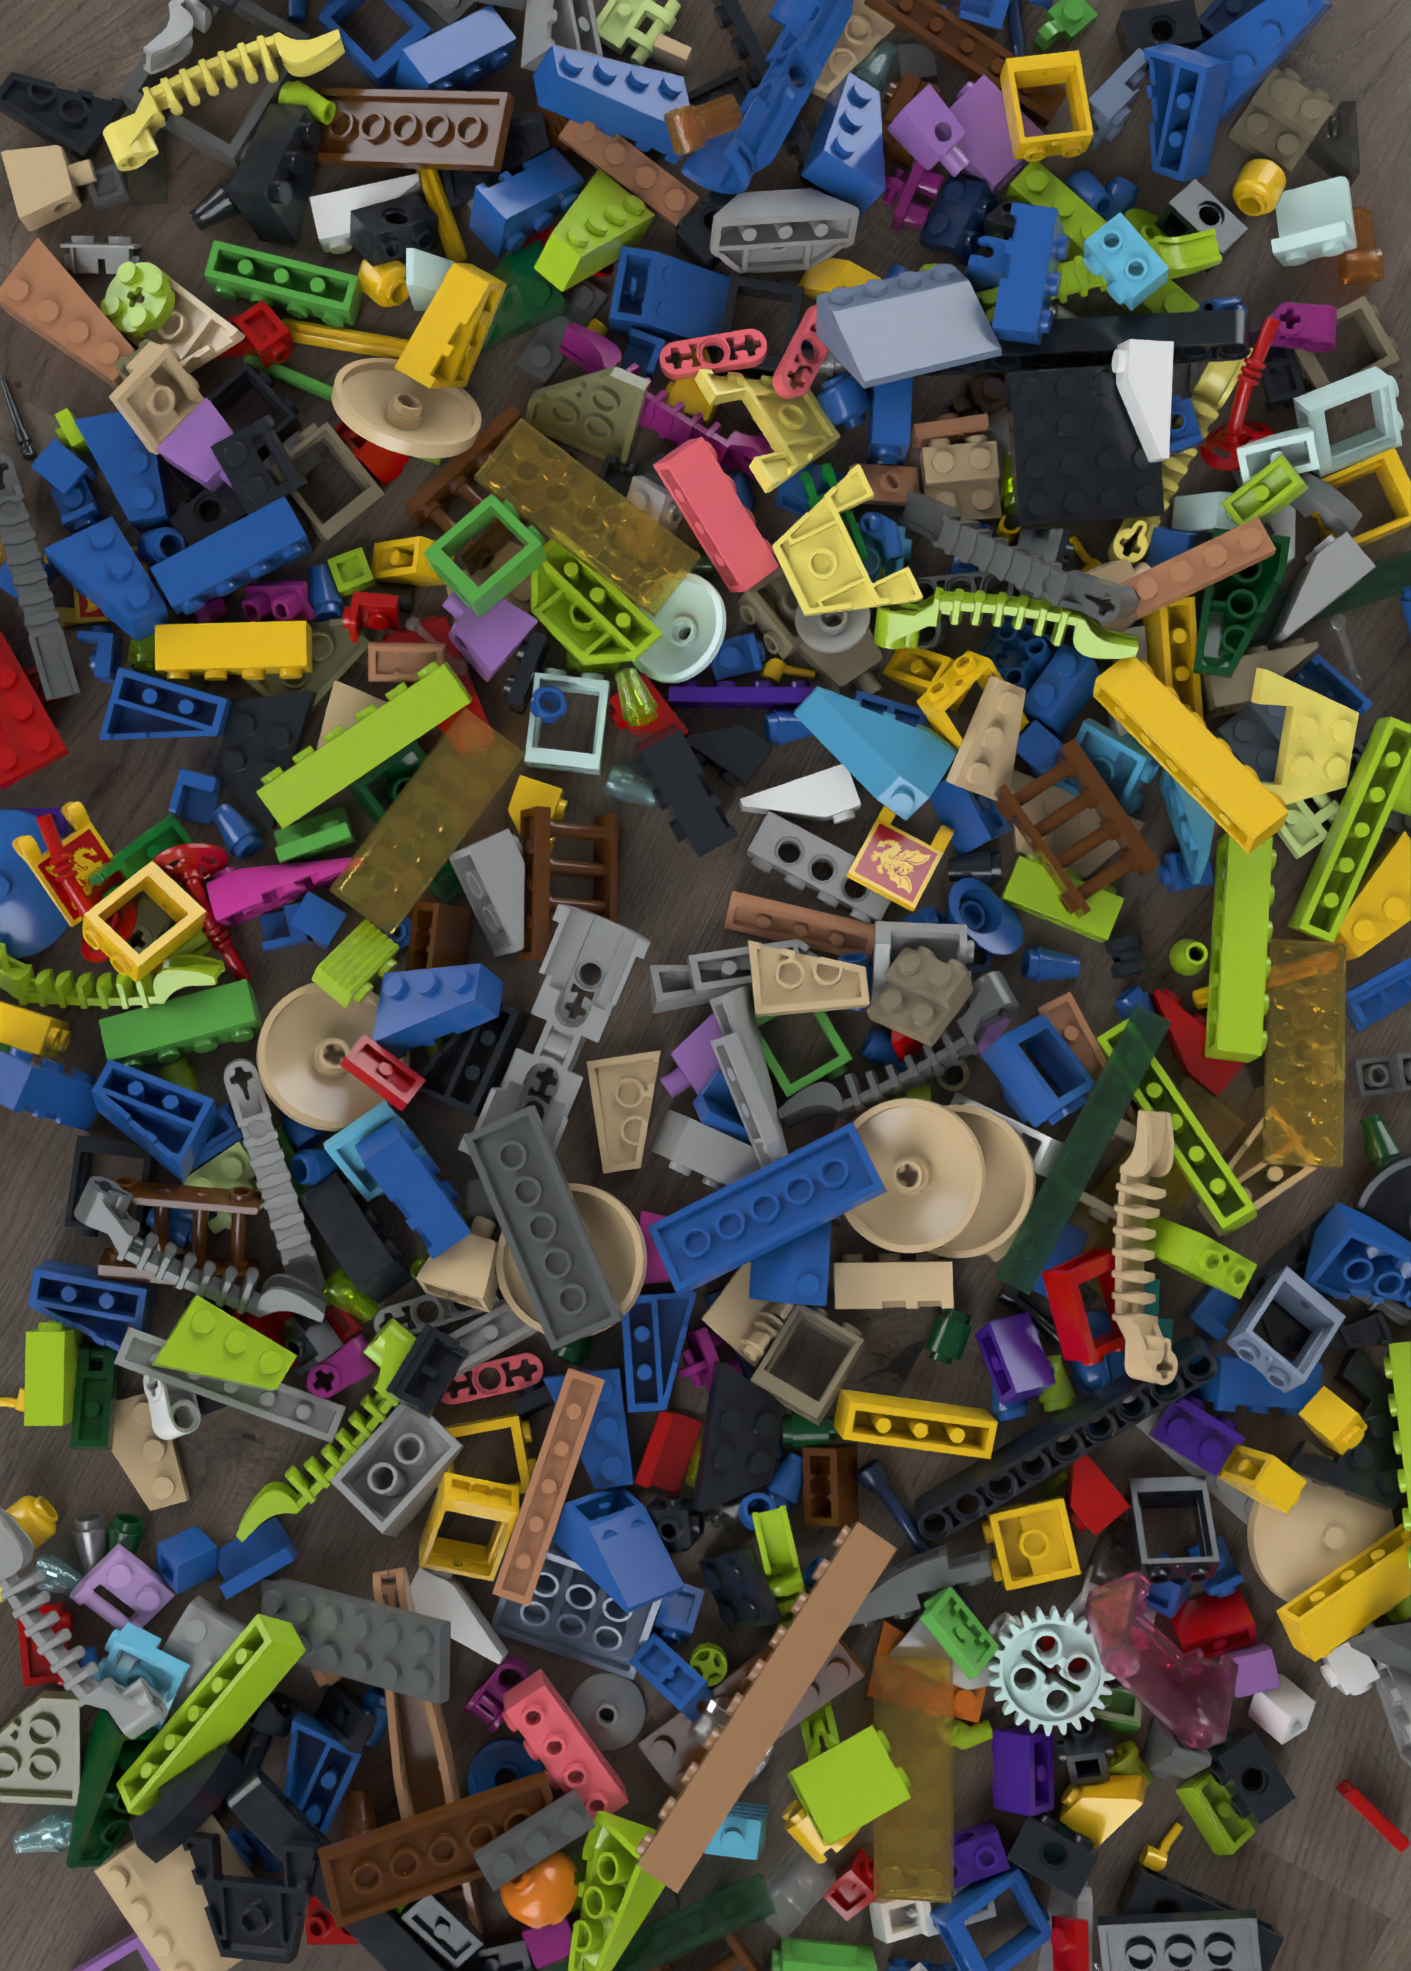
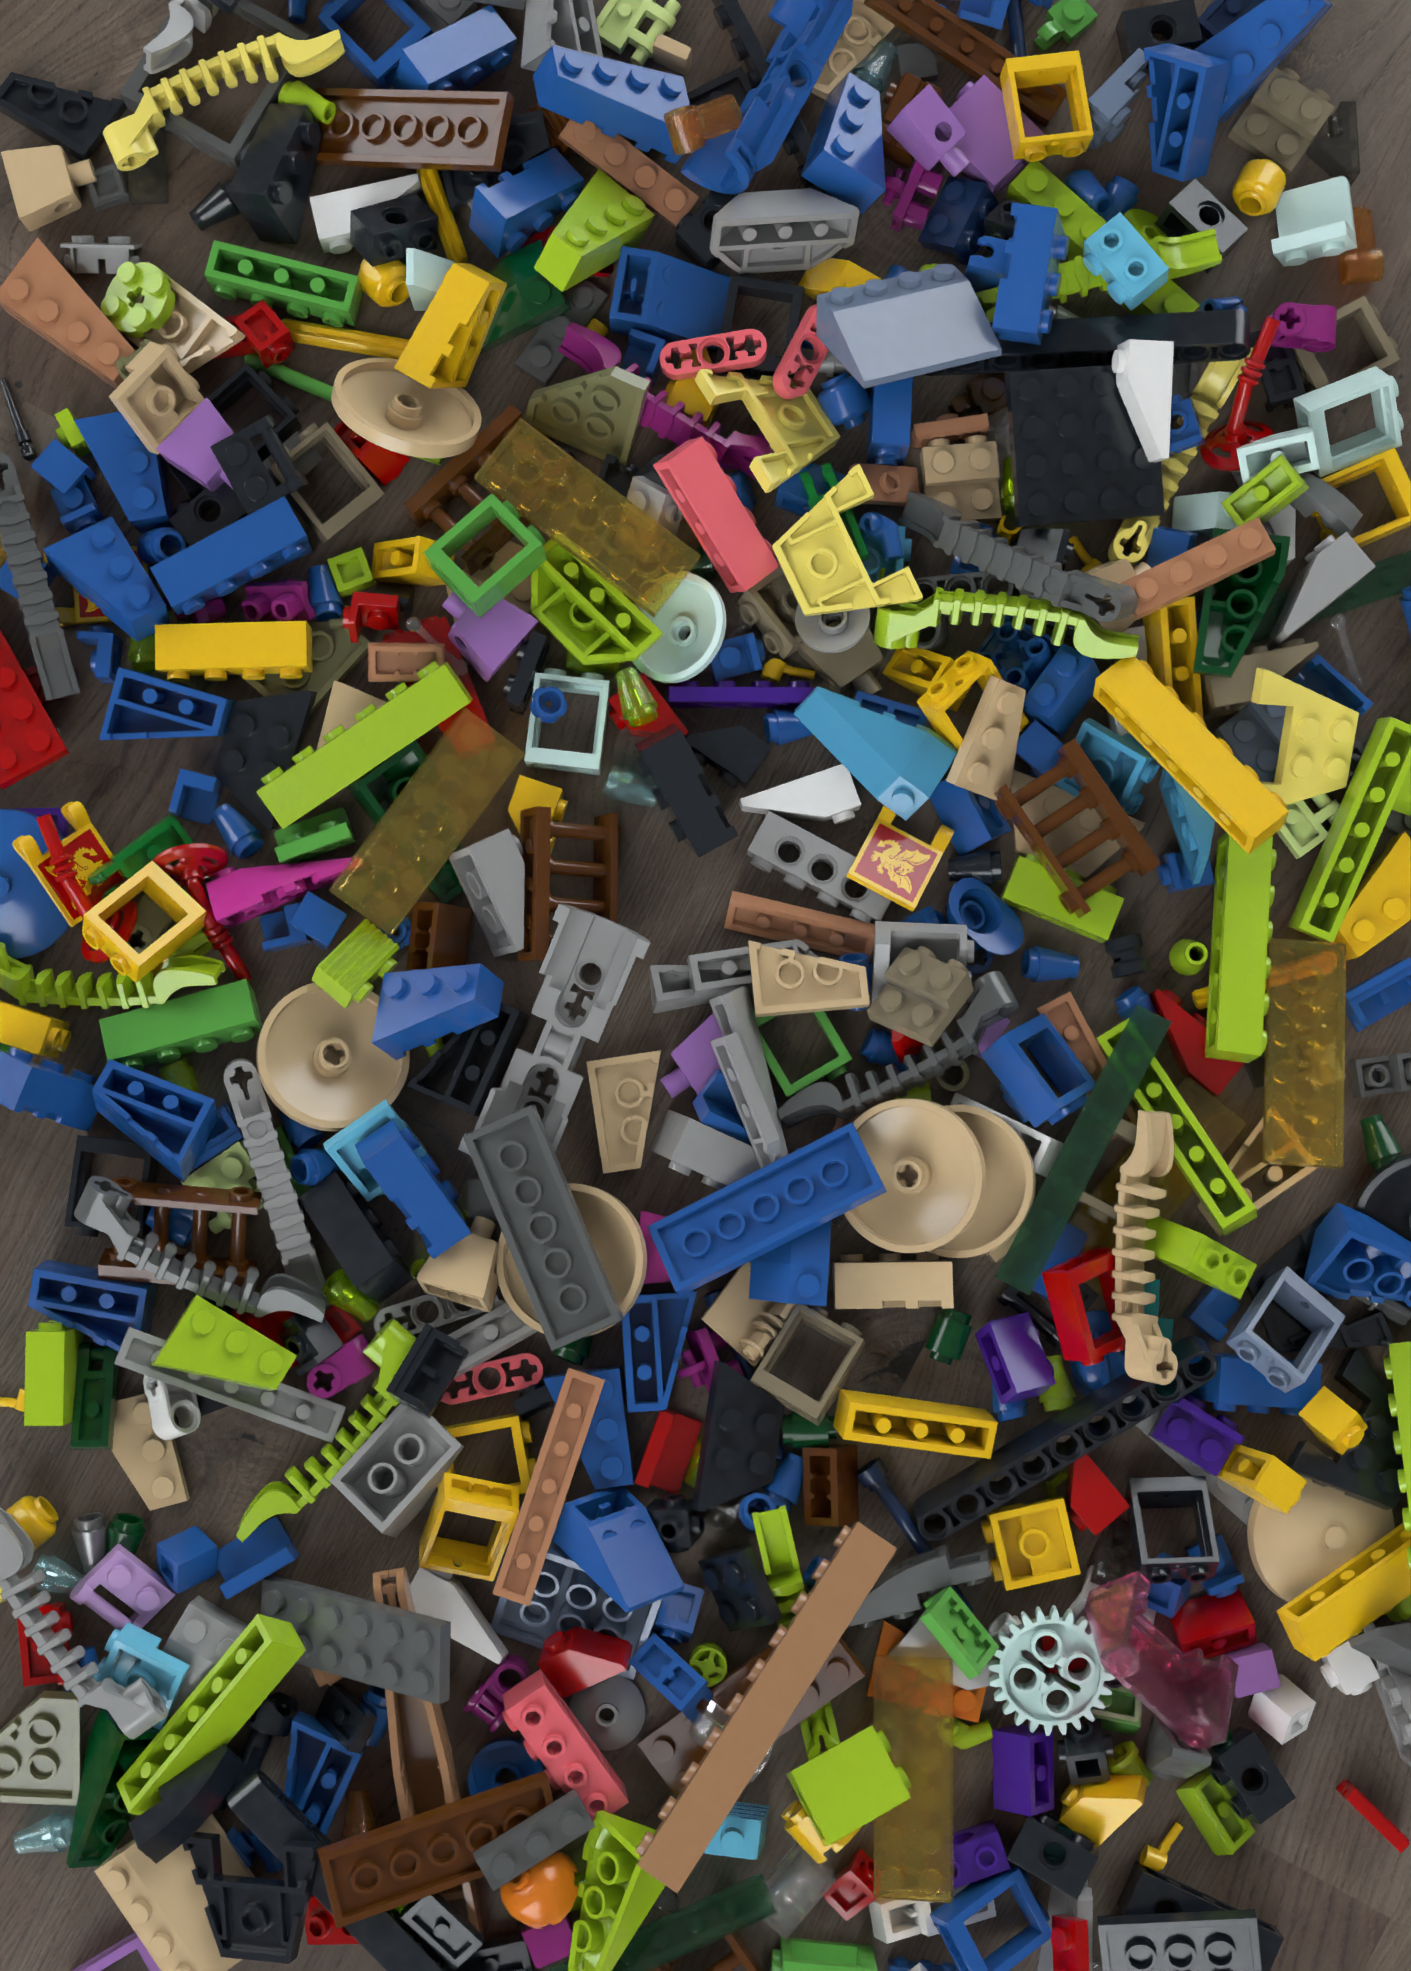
(382, 1072): red panel -> none
(582, 1658): none -> red slope

